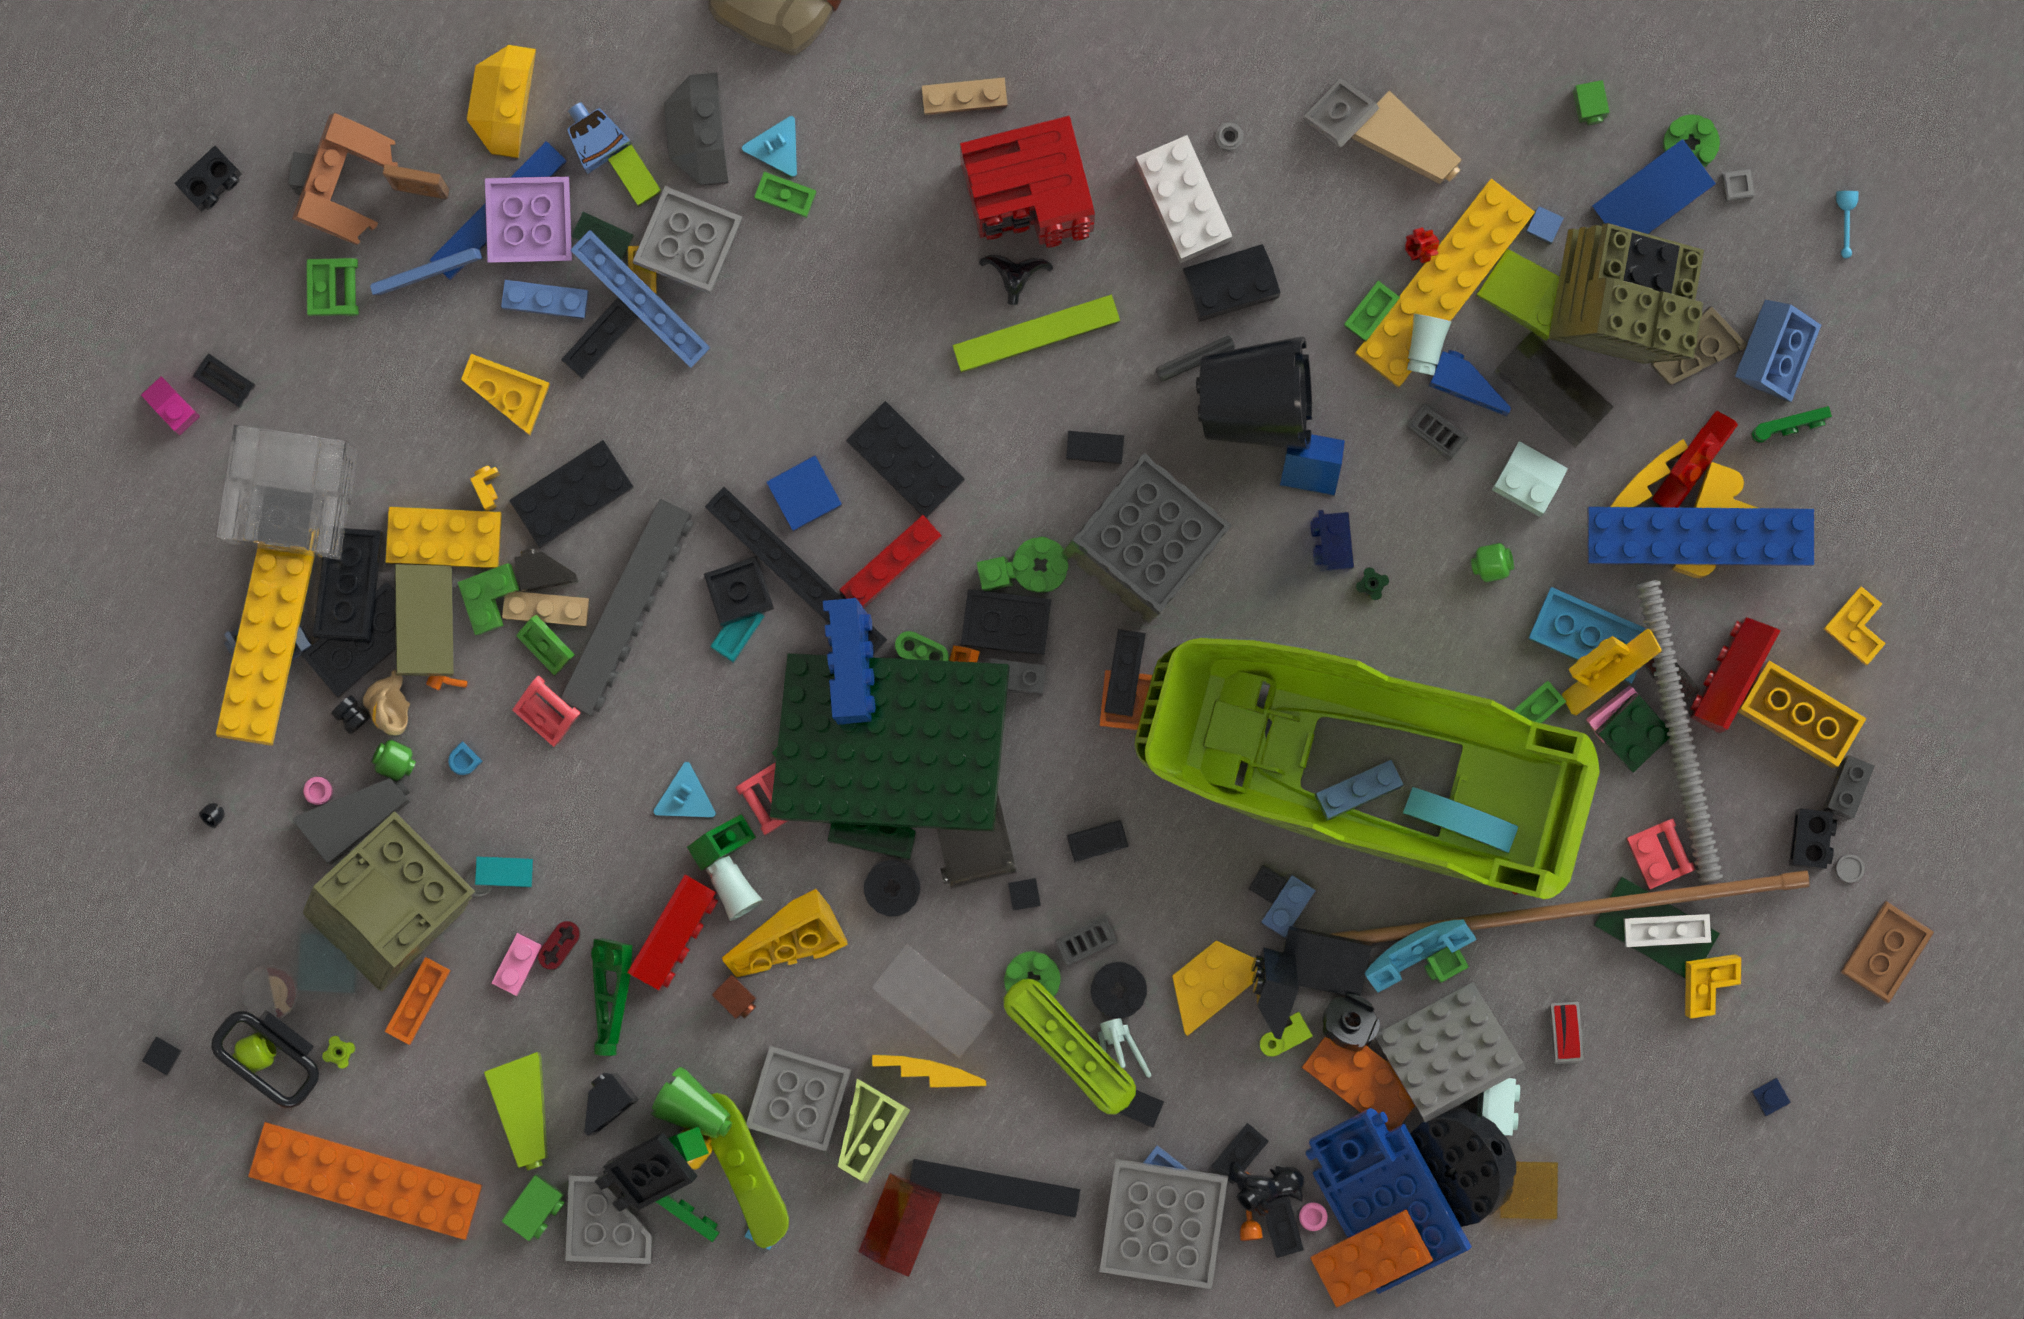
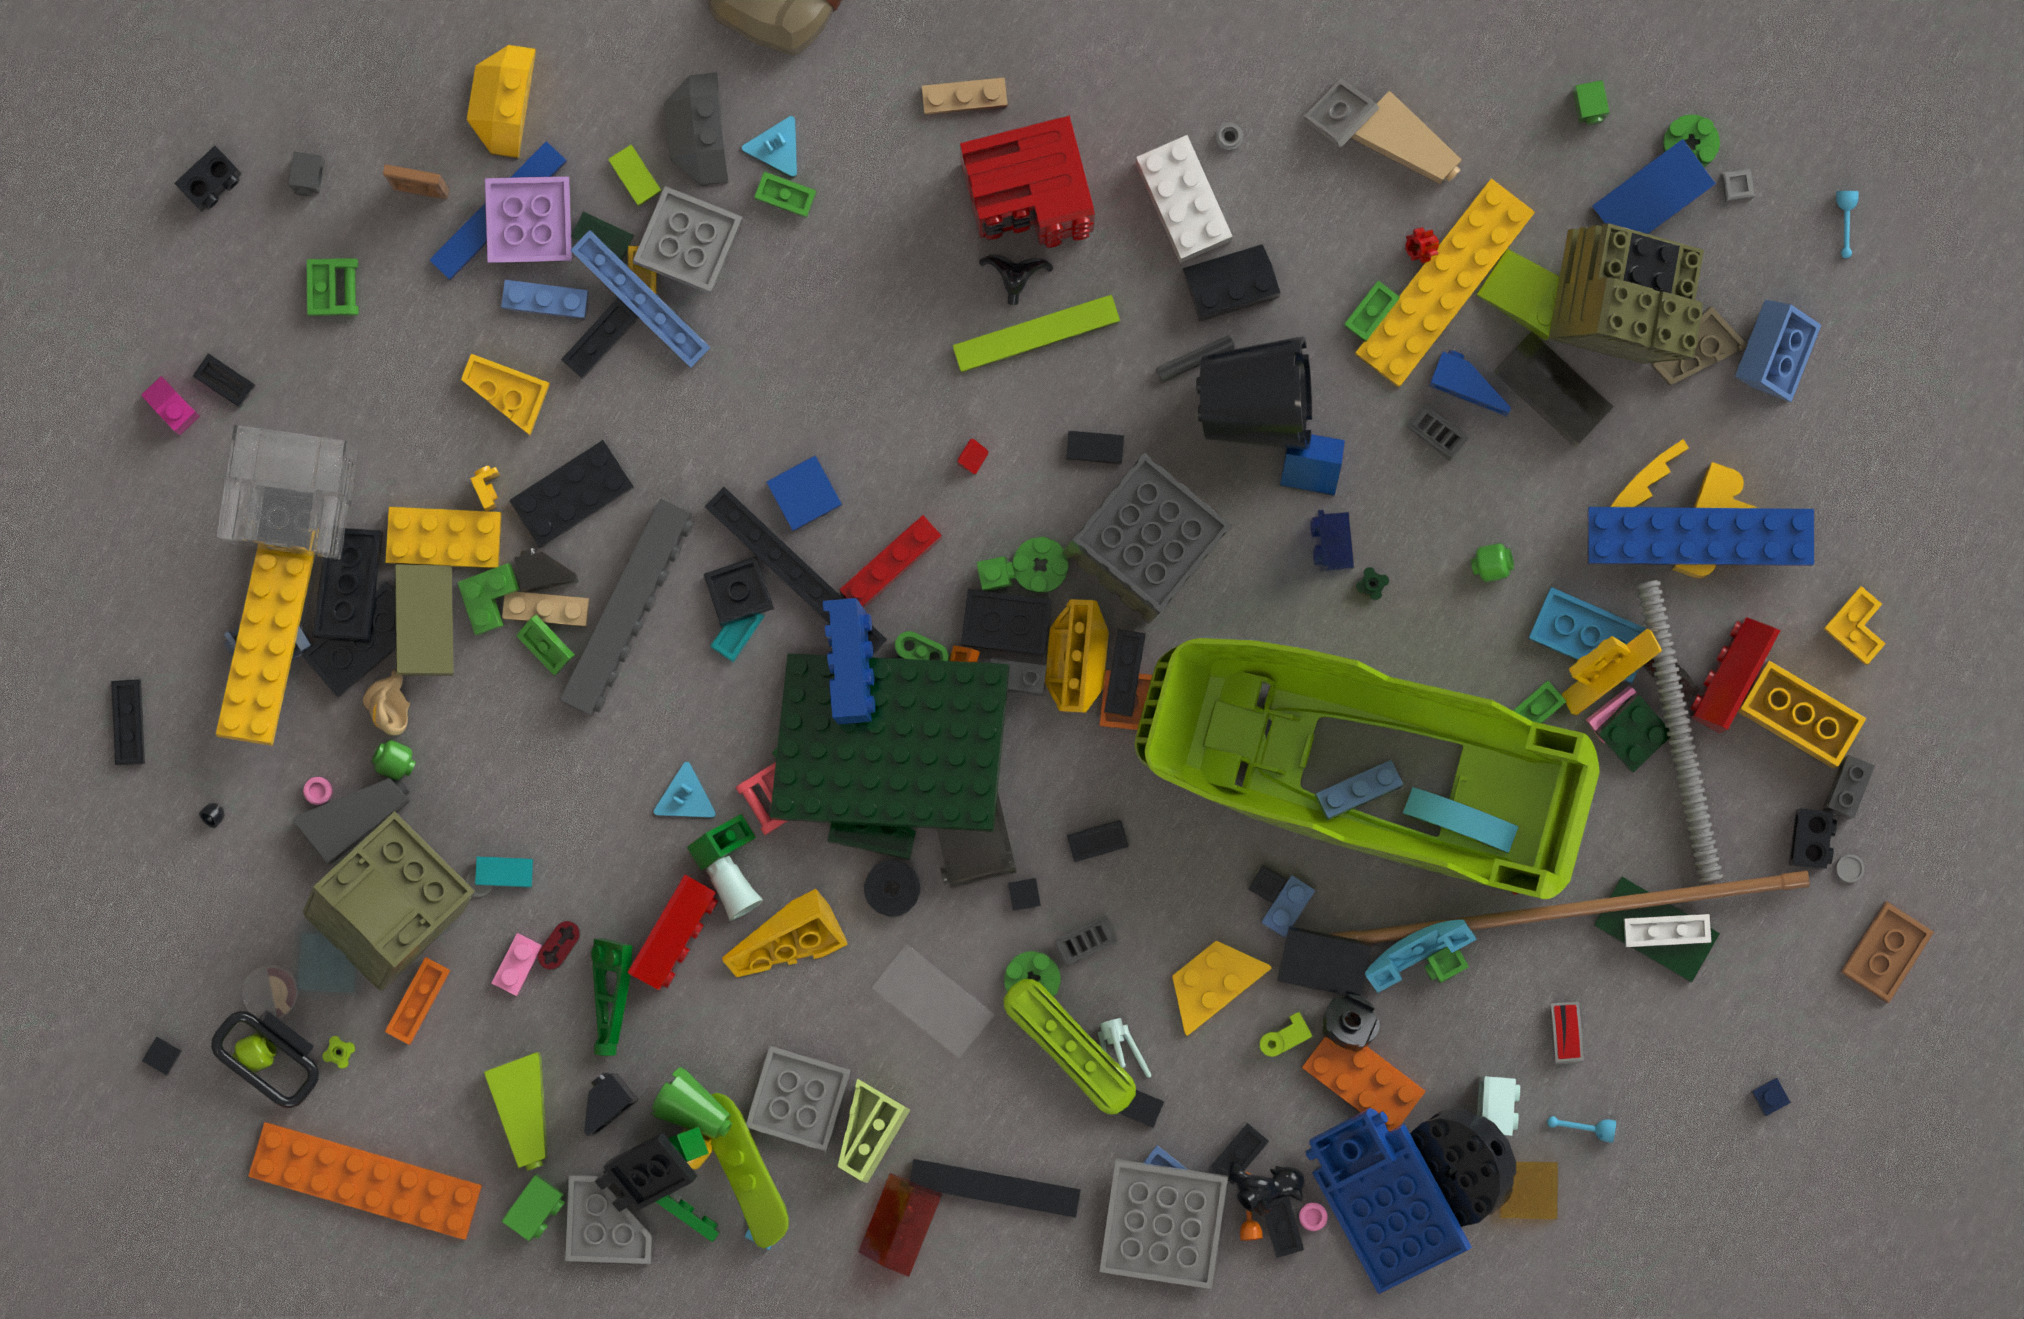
(128, 722): none -> black tile
(314, 204): nougat wedge -> none
(351, 715): black wheel -> none
(426, 271): medium blue tile -> none
(437, 681): orange hand -> none
(463, 760): dark azure tile -> none
(542, 716): coral plate -> none
(595, 137): medium blue torso -> none
(735, 998): copper brick -> none
(905, 460): black plate -> none
(939, 1074): yellow slope -> none
(972, 456): none -> red slope
(1077, 656): none -> yellow wedge
(1105, 981): black plate -> none
(1275, 987): black slope -> none
(1371, 1258): orange plate -> none
(1426, 343): light aqua plant -> none
(1449, 1052): light grey plate -> none
(1529, 479): light aqua slope -> none
(1544, 225): medium blue tile -> none
(1604, 1129): none -> medium azure hinge
(1651, 857): coral plate -> none
(1695, 460): red bracket -> none
(1702, 980): yellow plate -> none
(1790, 424): green plate -> none

